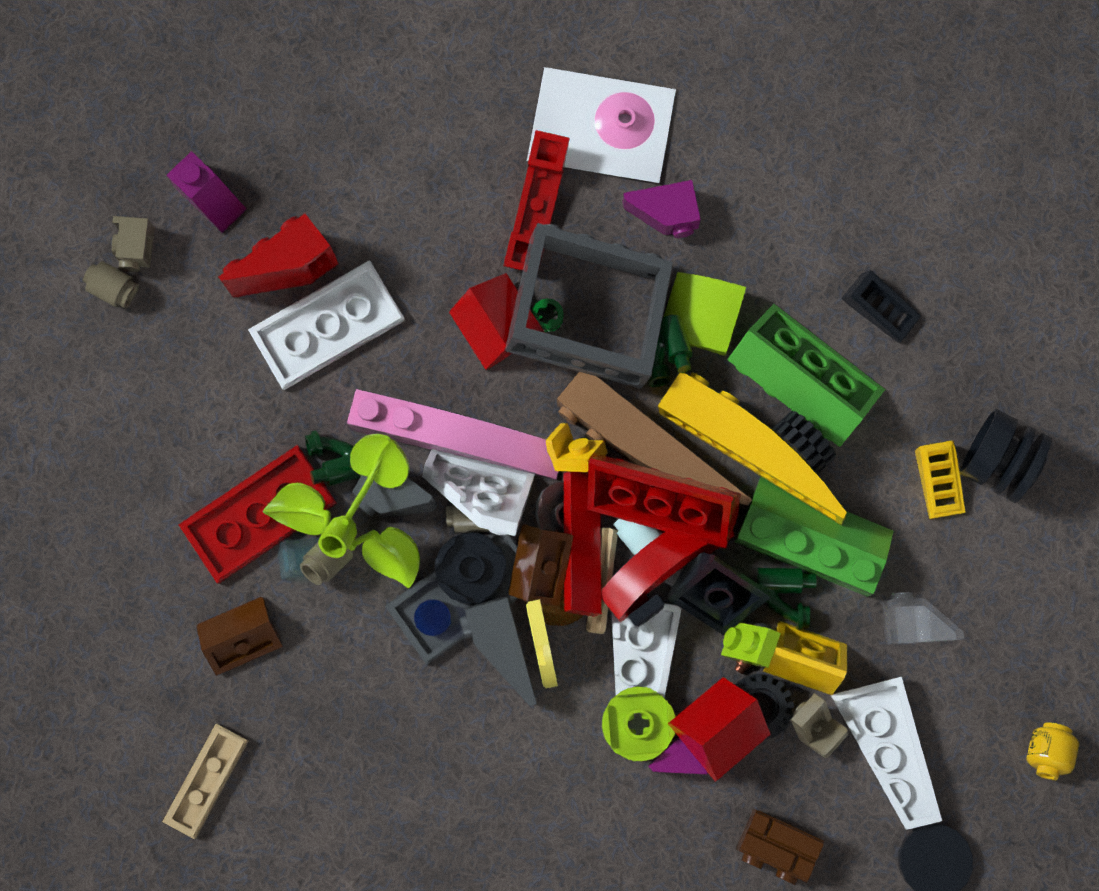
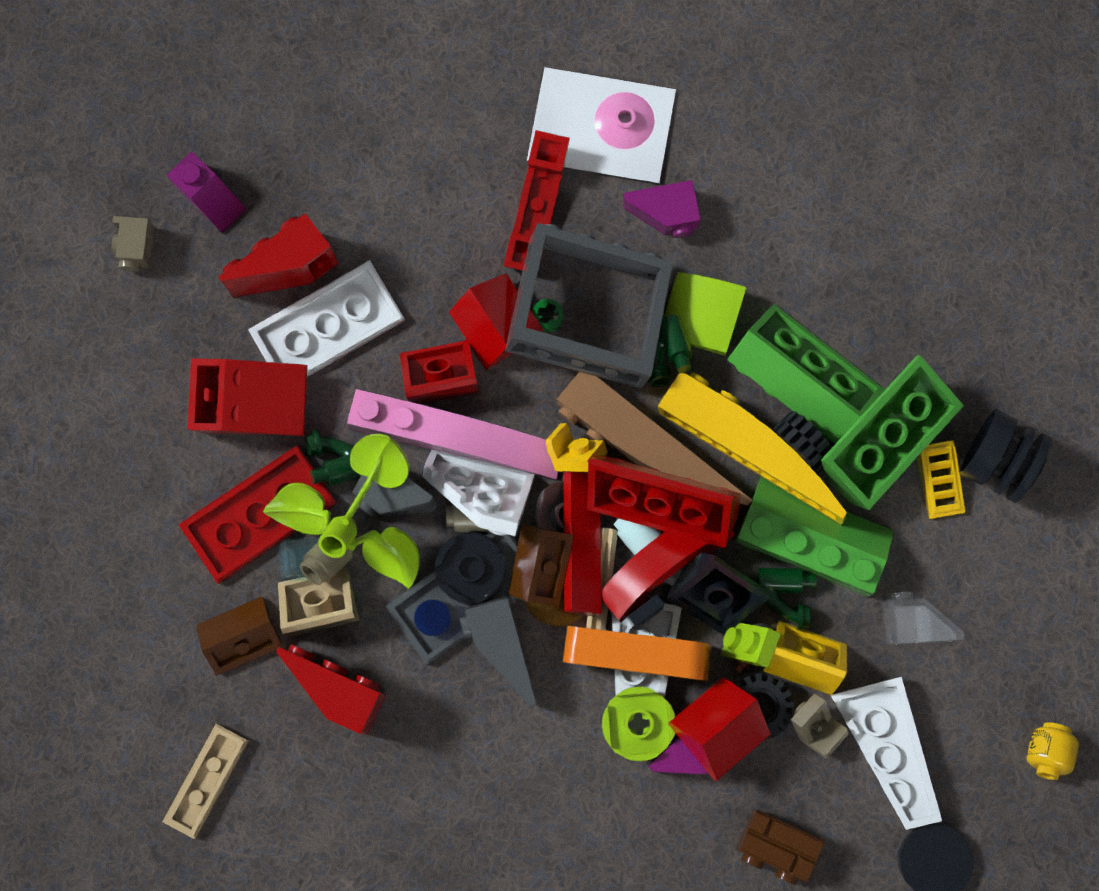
(110, 284): dark tan brick -> none
(247, 397): none -> red slope
(315, 607): none -> tan slope
(337, 696): none -> red slope
(438, 372): none -> red slope
(541, 644): light yellow tile -> none
(637, 653): none -> orange beam
(863, 306): black slope -> none
(890, 434): none -> bright green slope

